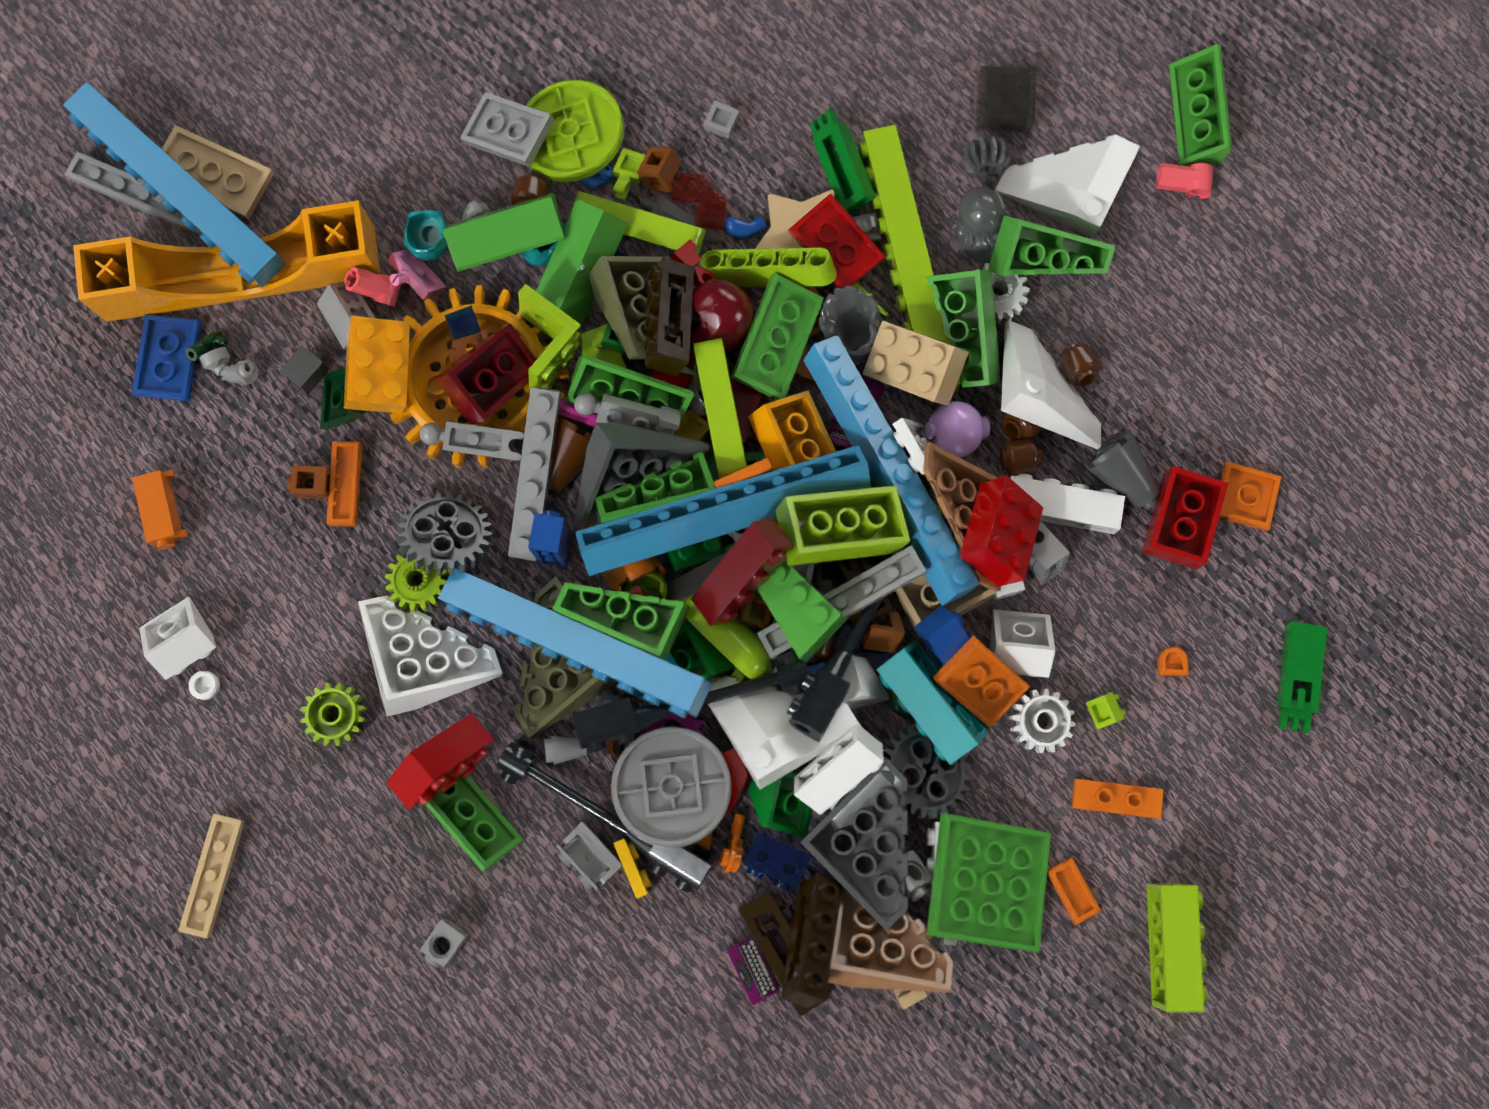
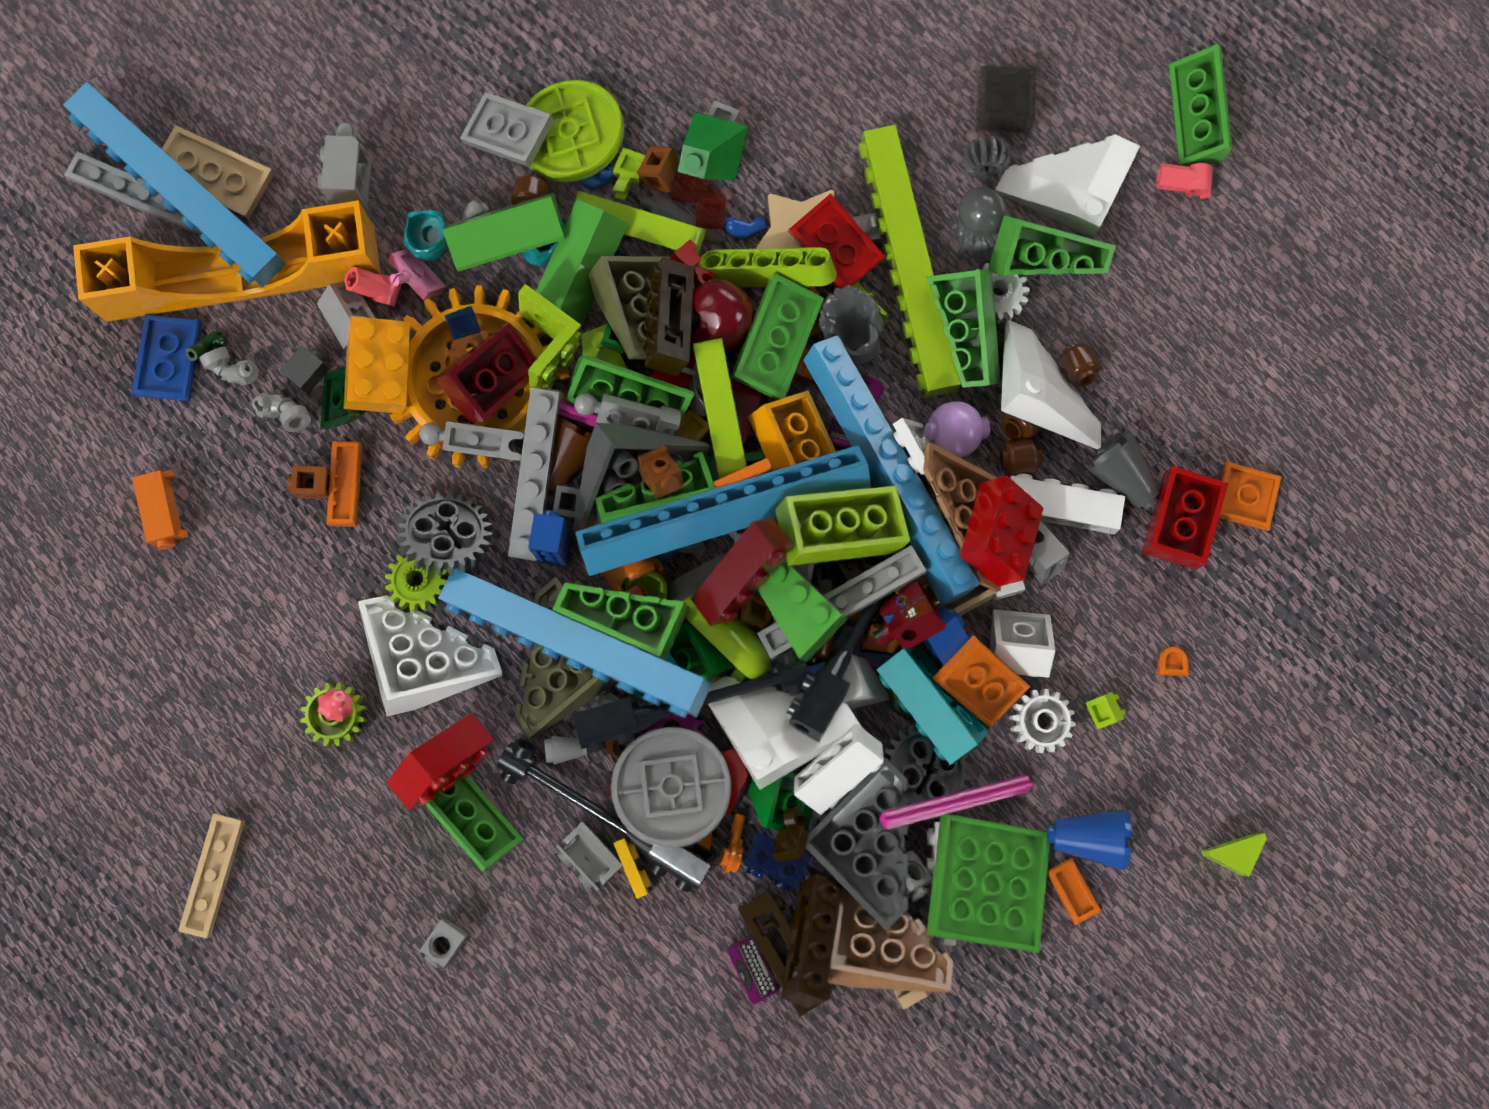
(176, 639): white slope -> none
(204, 685): white tile -> none
(292, 416): none -> light grey arm
(335, 705): none -> coral piece
(345, 168): none -> light grey hinge
(566, 500): none -> dark grey brick
(660, 472): none -> dark orange brick
(698, 553): green hinge -> none
(712, 148): none -> green slope
(791, 841): none -> dark brown plate
(847, 175): green hinge -> none
(909, 617): none -> dark red torso
(915, 363): tan brick -> none
(955, 802): none -> dark pink axle
(1094, 837): none -> blue cone
(1117, 798): orange plate -> none
(1176, 947): lime brick -> none
(1239, 854): none -> lime slope
(1302, 662): green hinge -> none

